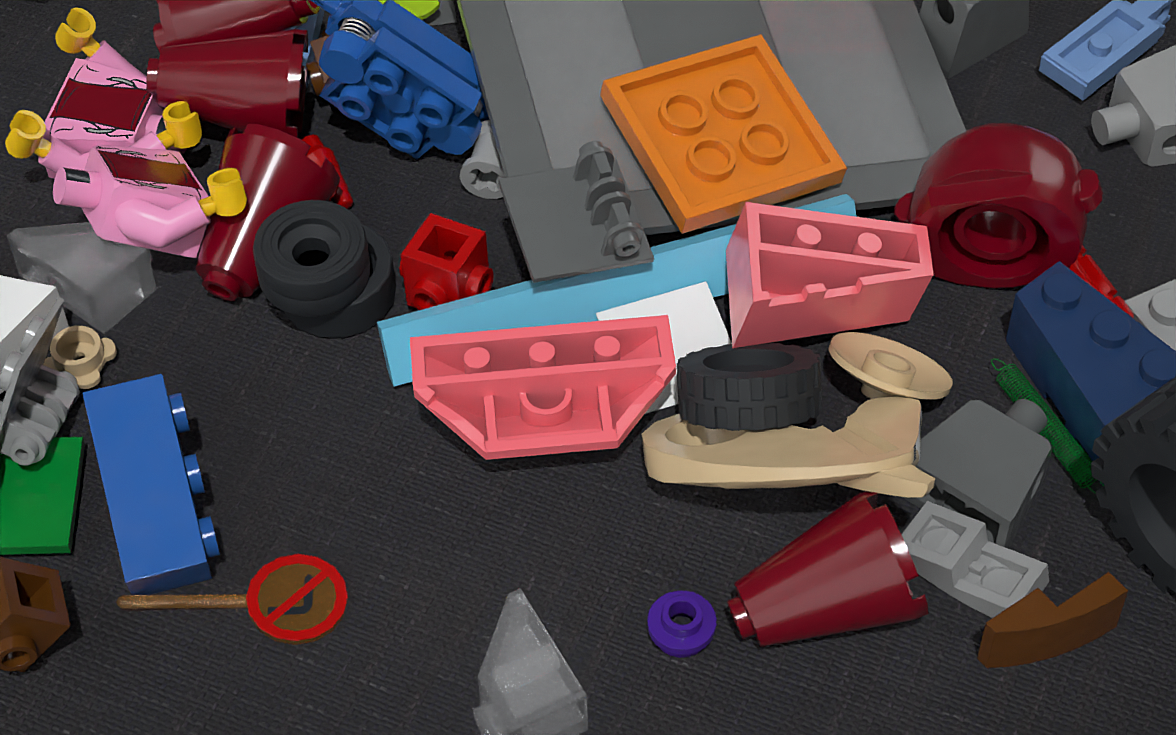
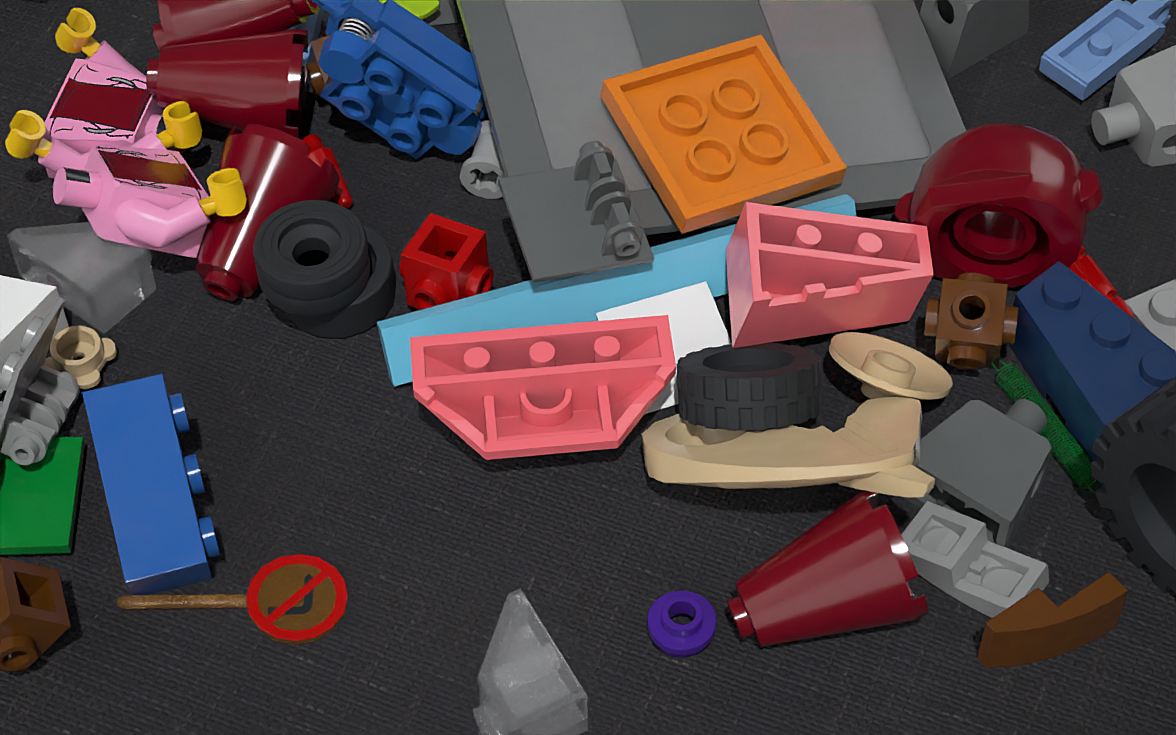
(965, 341): none -> reddish brown brick

